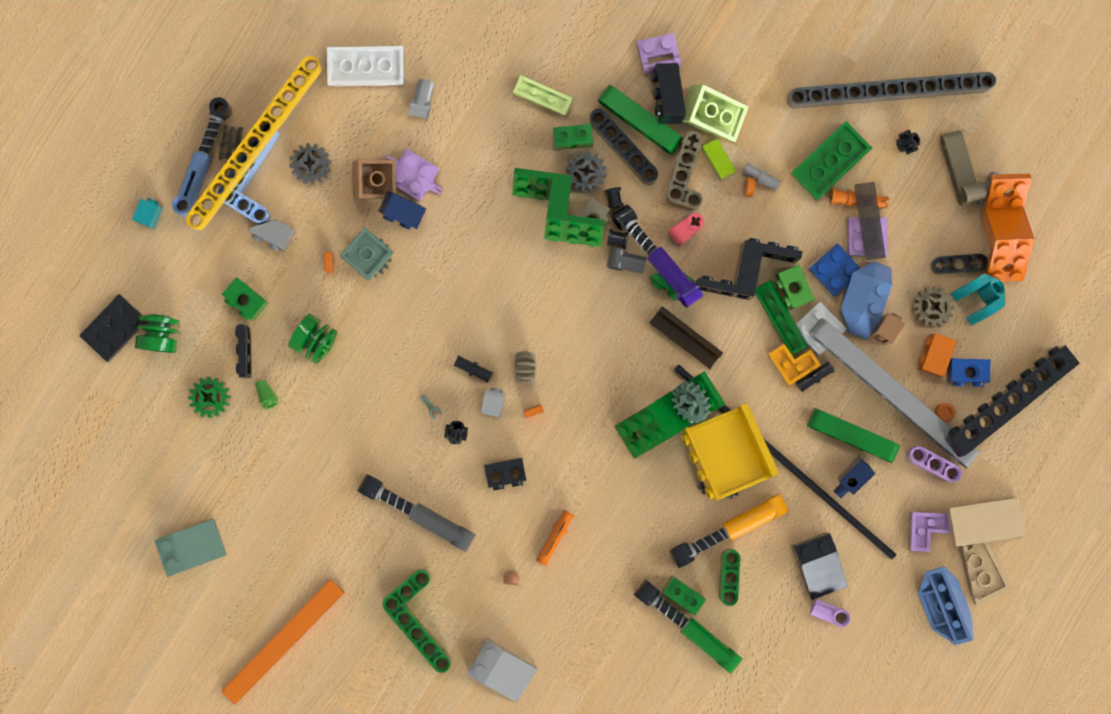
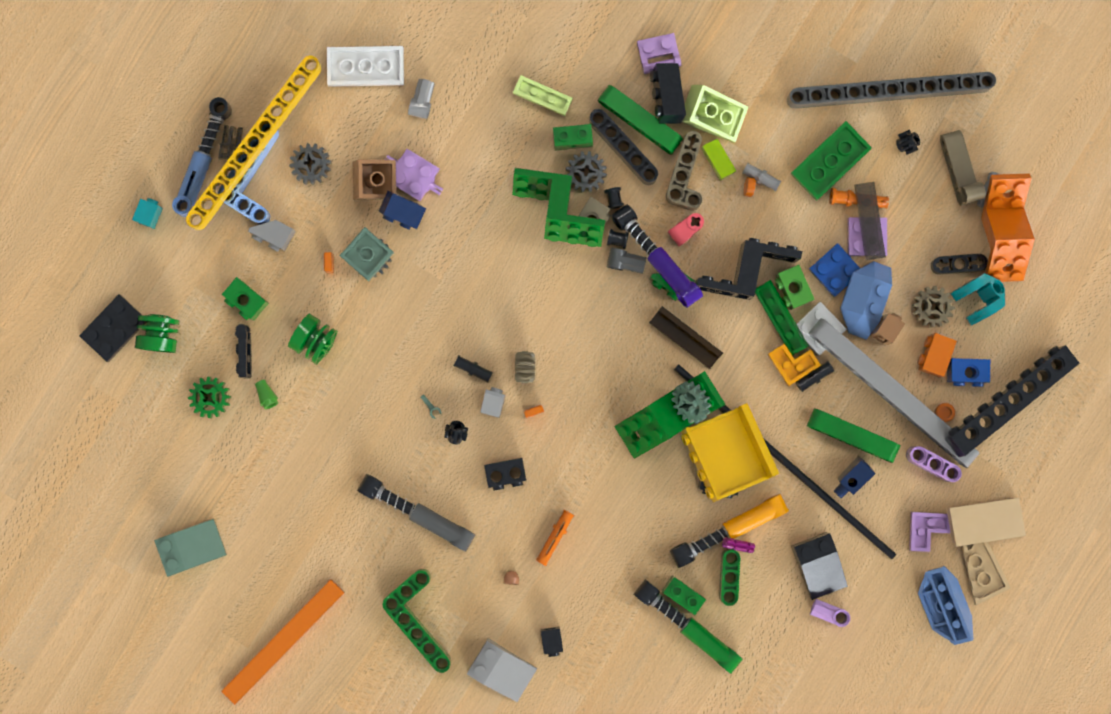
(552, 641): none -> black brick
(738, 545): none -> magenta axle

